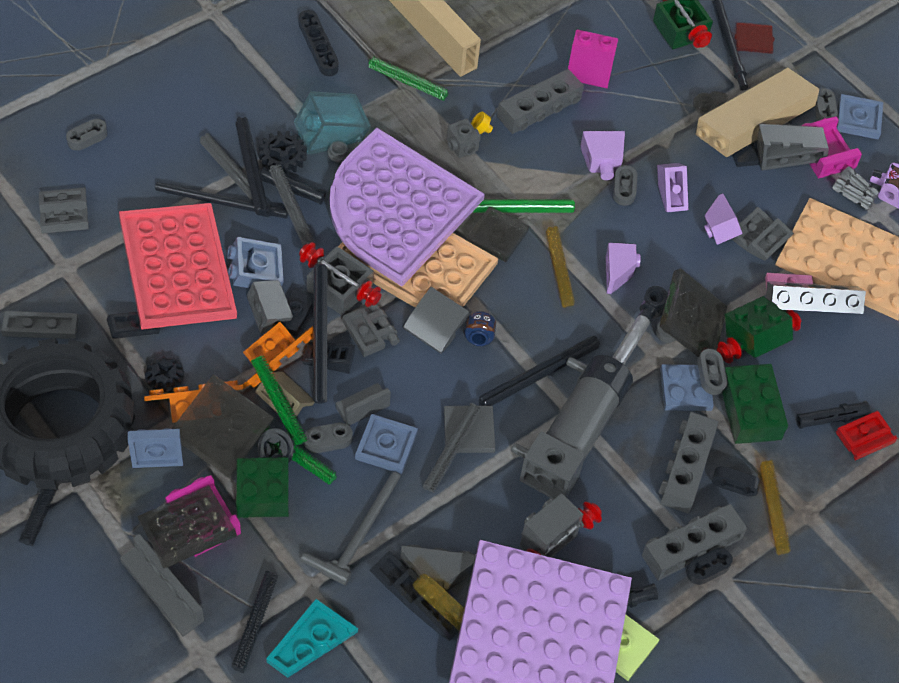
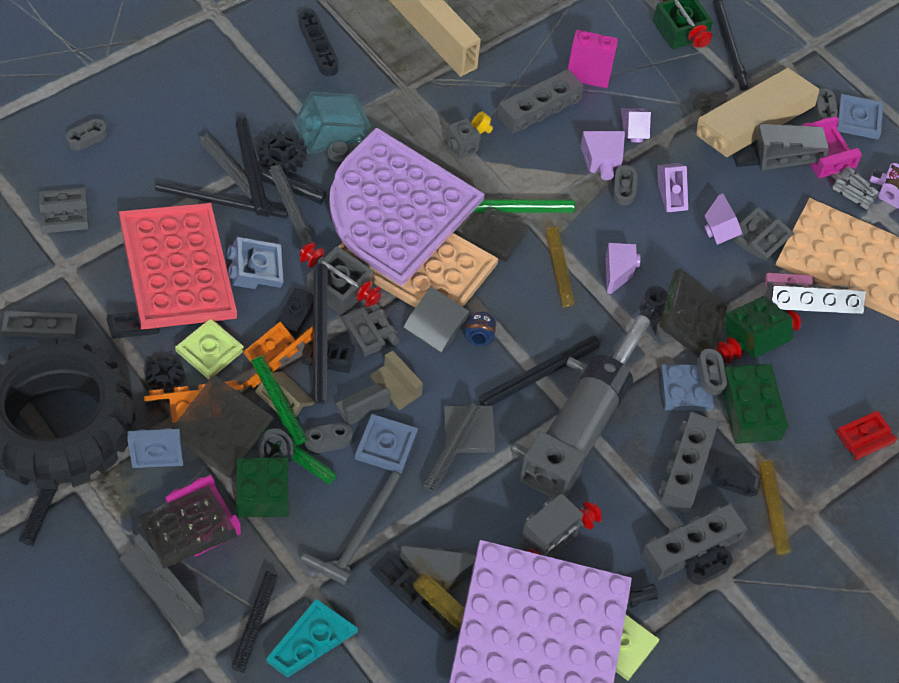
(209, 348): none -> yellowish green plate
(268, 304): panel -> none
(399, 379): none -> dark tan panel
(408, 79): green axle -> none
(636, 123): none -> slope
(754, 38): clear red piece -> none
(833, 414): black pin -> none

